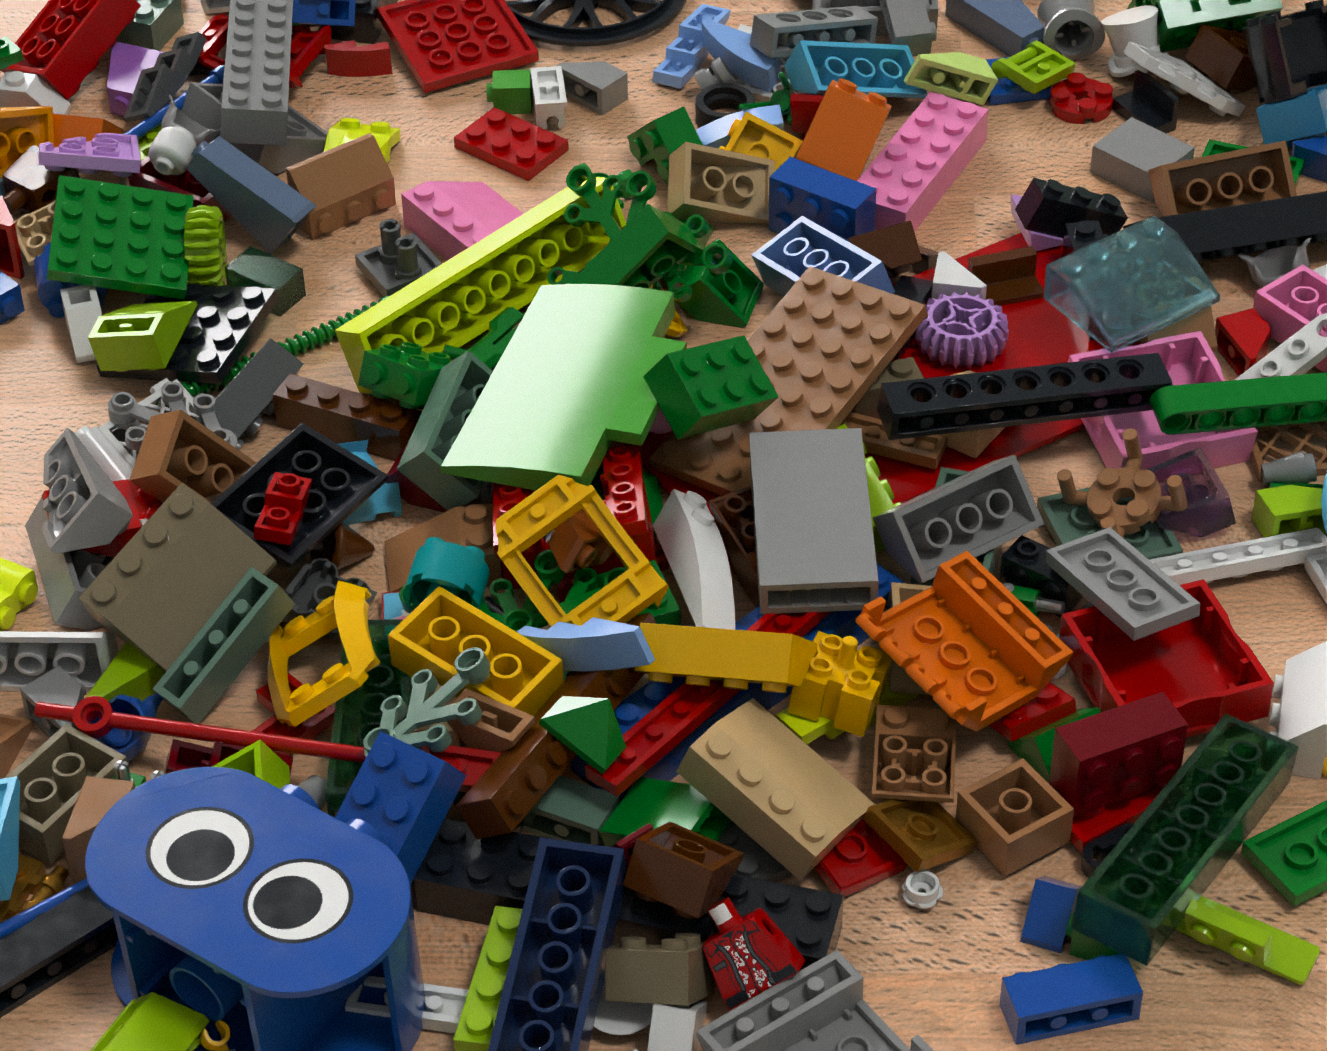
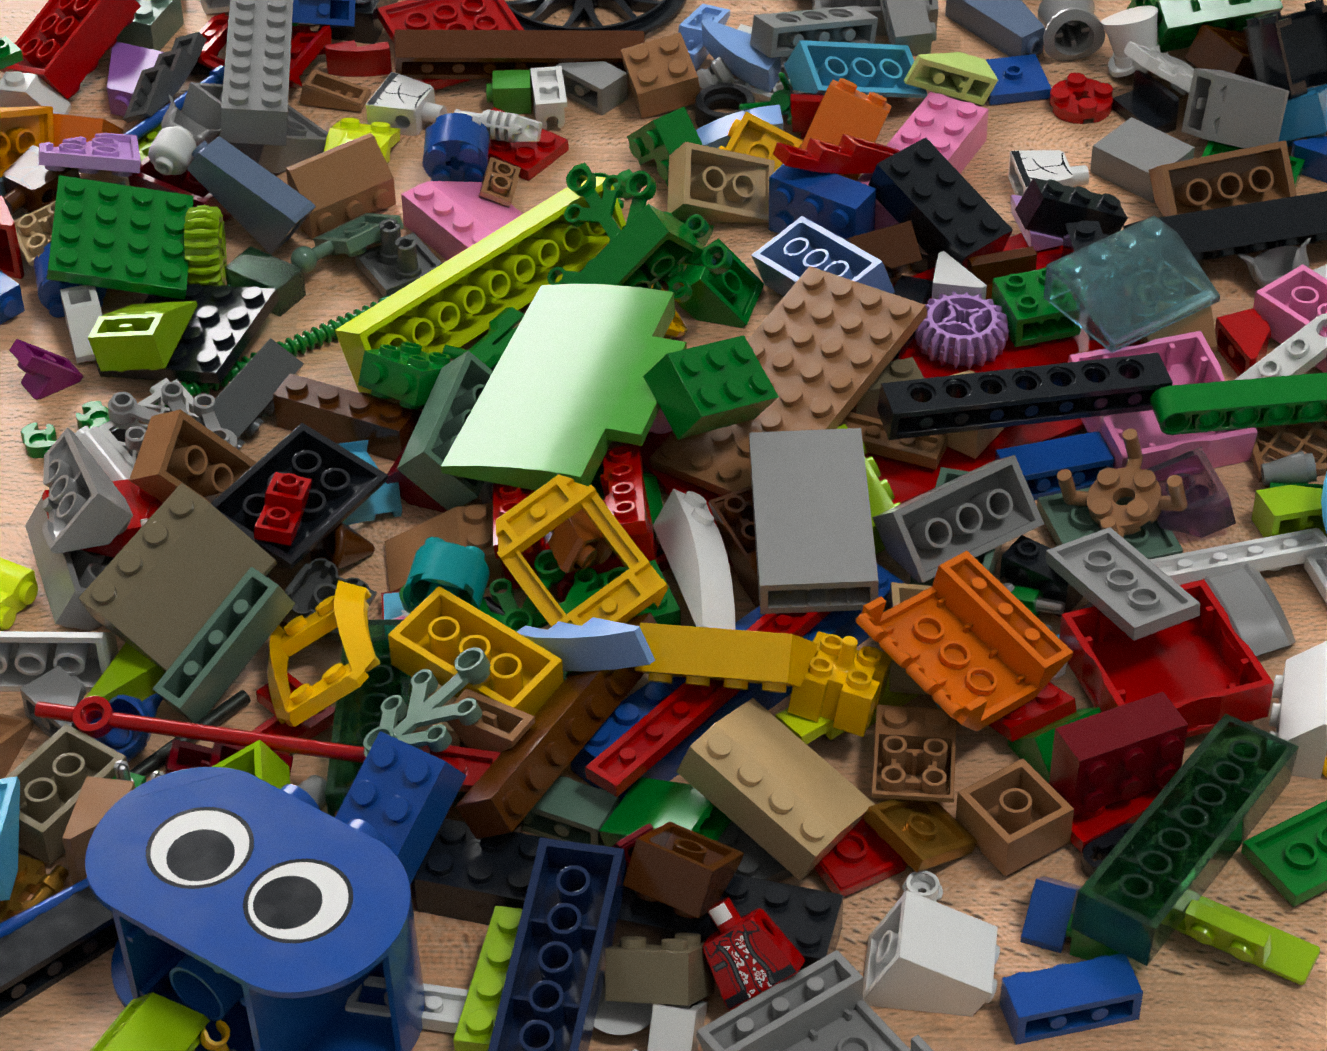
(39, 441): none -> helmet
(44, 370): none -> magenta slope
(213, 718): none -> pearl dark grey bar
(332, 92): none -> medium nougat slope
(347, 239): none -> sand green plate
(404, 104): none -> white torso
(456, 149): none -> blue brick
(480, 52): none -> reddish brown brick
(499, 182): none -> medium nougat slope
(507, 126): none -> white hinge
(586, 728): green slope -> none
(661, 75): none -> medium nougat brick
(849, 157): none -> red slope
(930, 959): none -> white slope
(940, 203): none -> black brick
(1028, 314): none -> green brick
(1034, 67): lime plate -> none
(1041, 461): none -> blue brick
(1044, 165): none -> white torso
(1233, 109): none -> light grey slope
(1252, 609): none -> light grey slope

